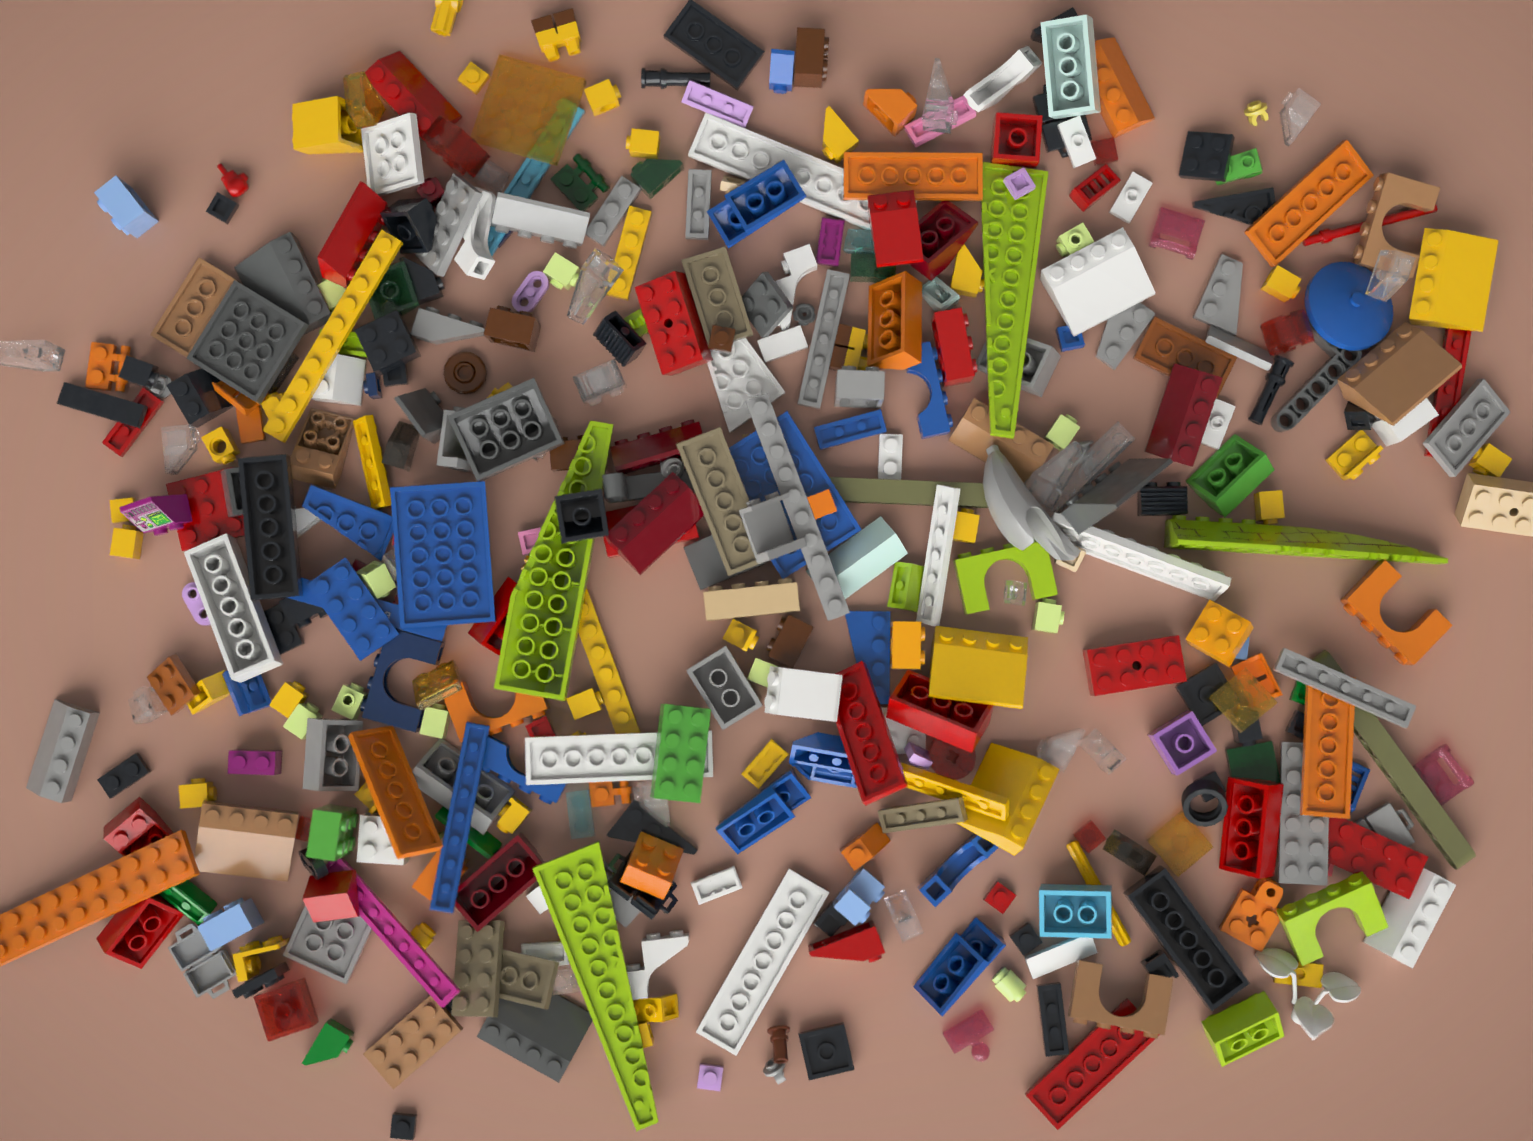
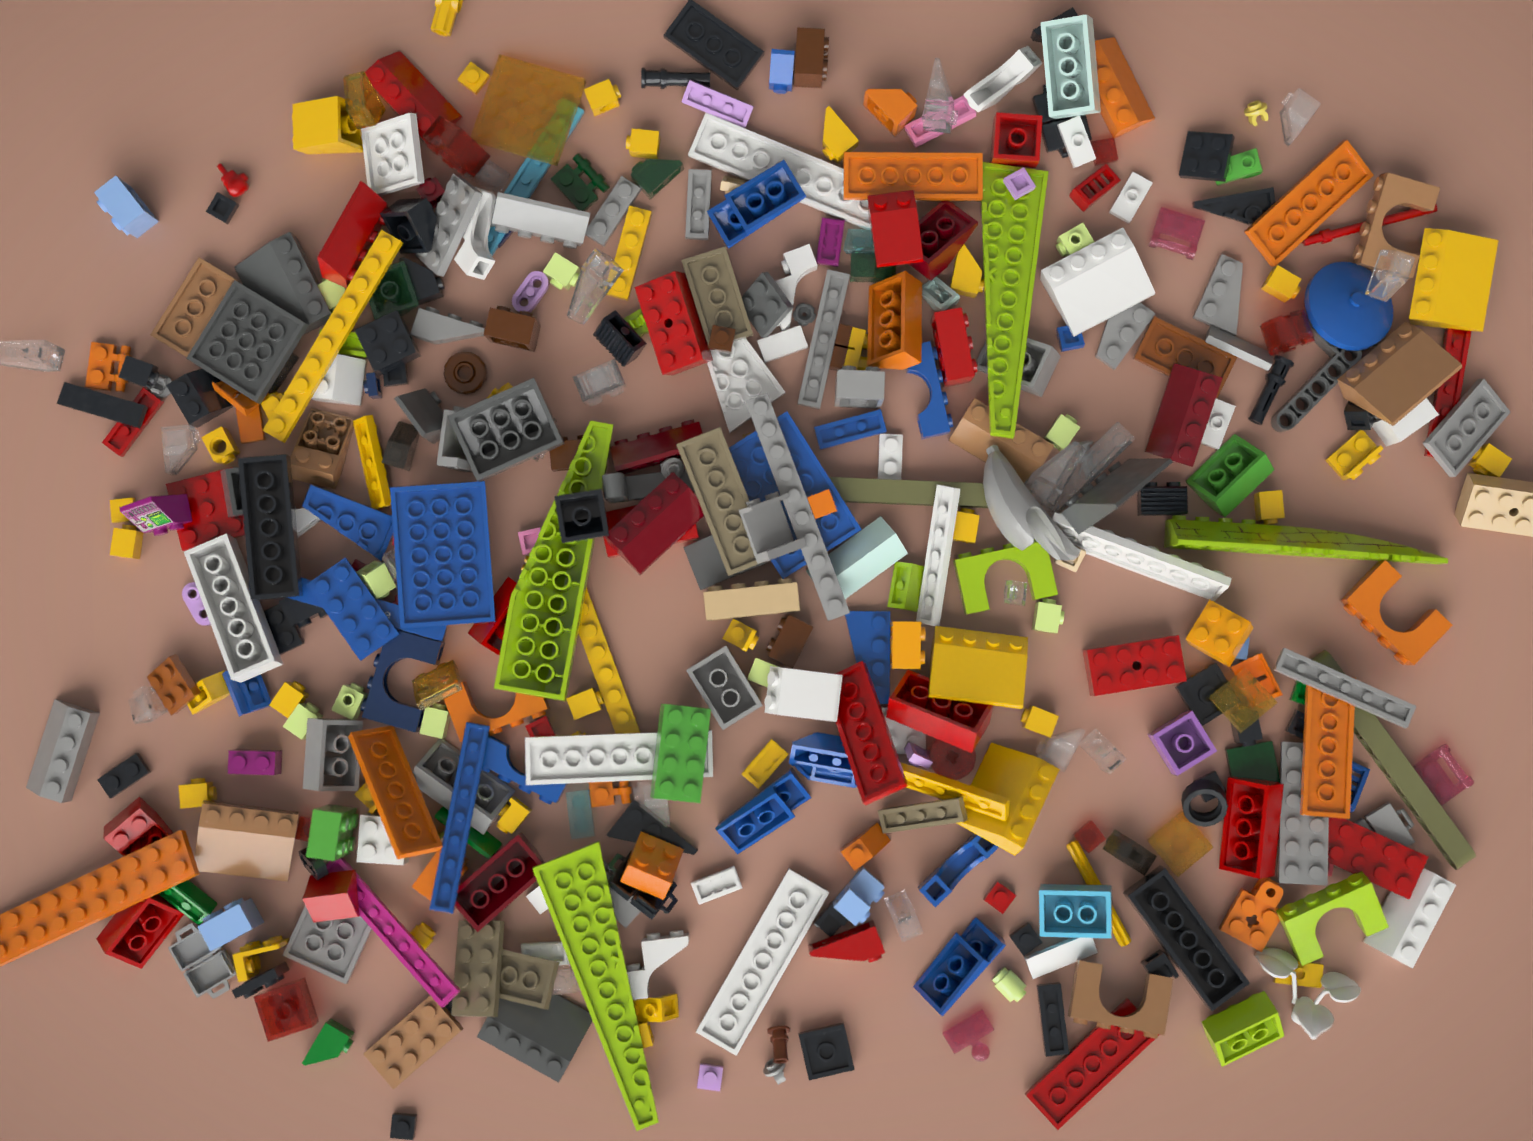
(567, 35): yellow hips -> none
(1039, 721): none -> yellow brick

